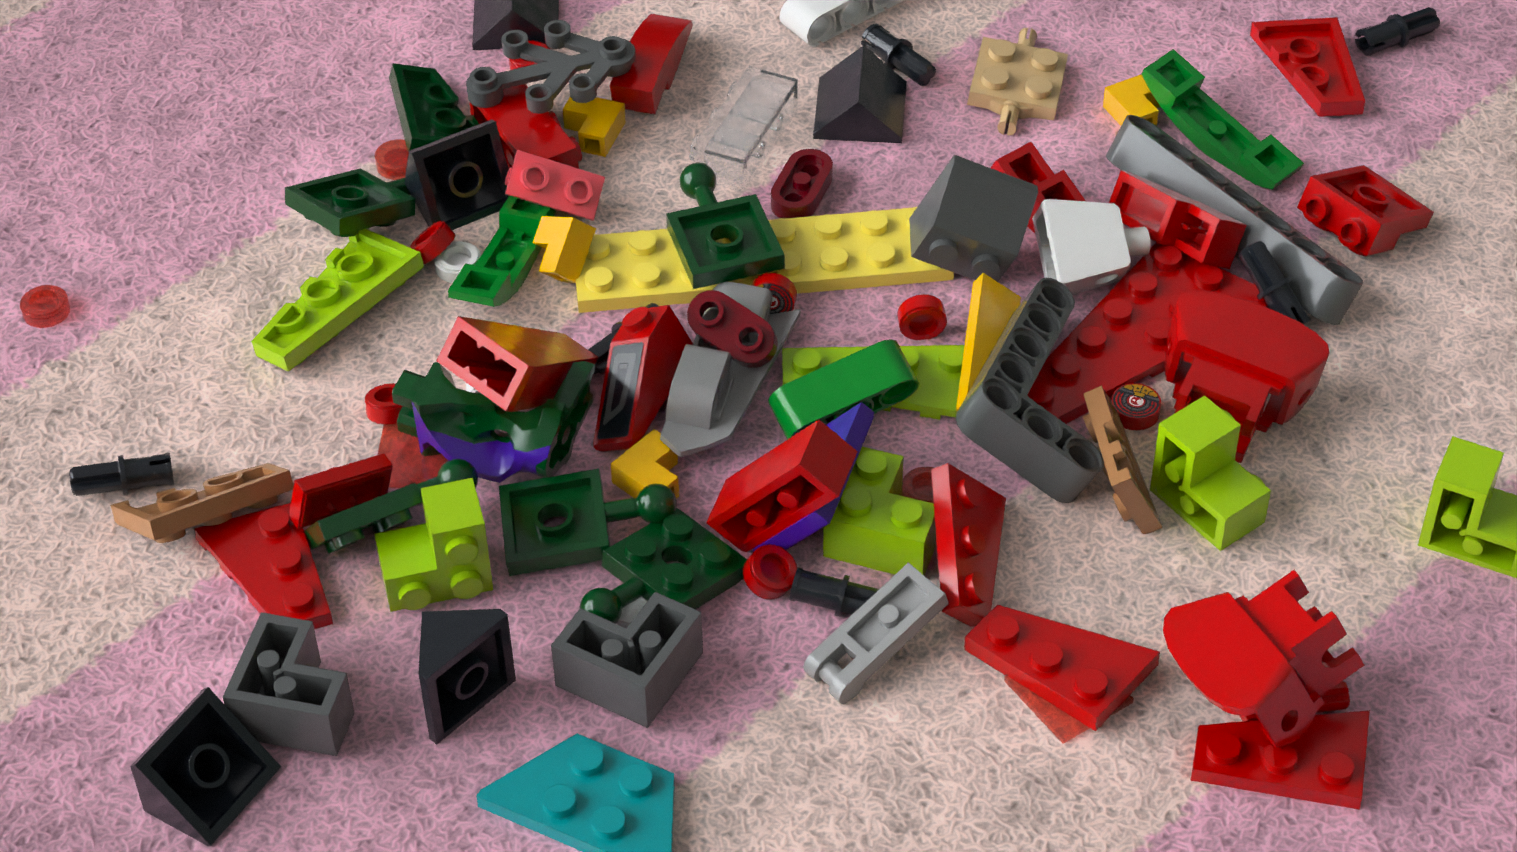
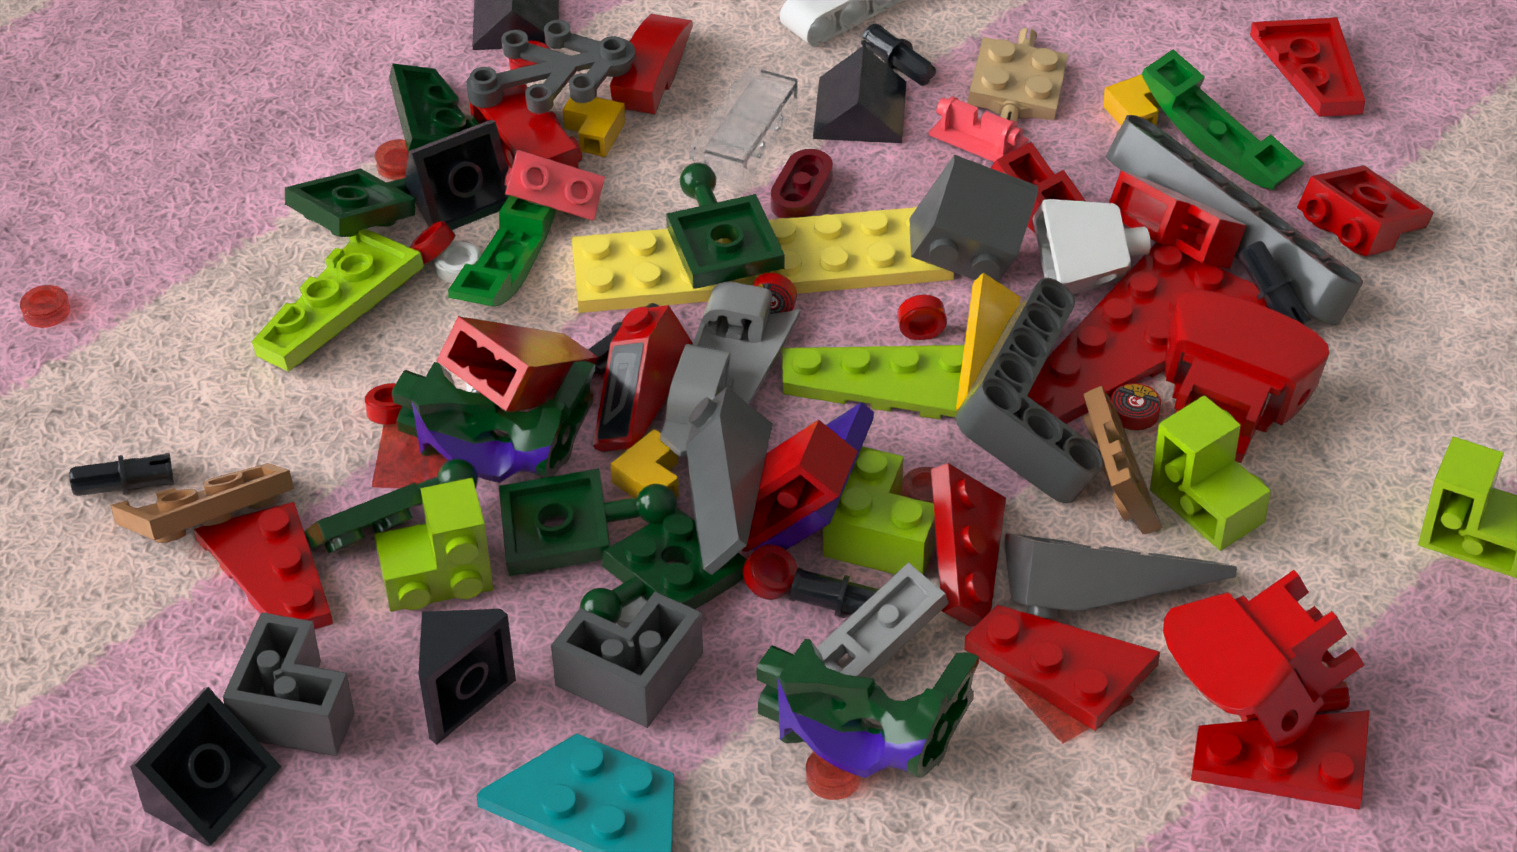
(339, 489): red plate -> none
(566, 246): yellow piece -> none
(725, 473): none -> dark grey wedge
(730, 327): dark red plate -> none
(829, 781): none -> clear red tile
(831, 710): none -> dark green hips
(872, 376): green beam -> none
(985, 137): none -> coral hinge
(1076, 577): none -> dark grey wedge
(1396, 31): black axle -> none

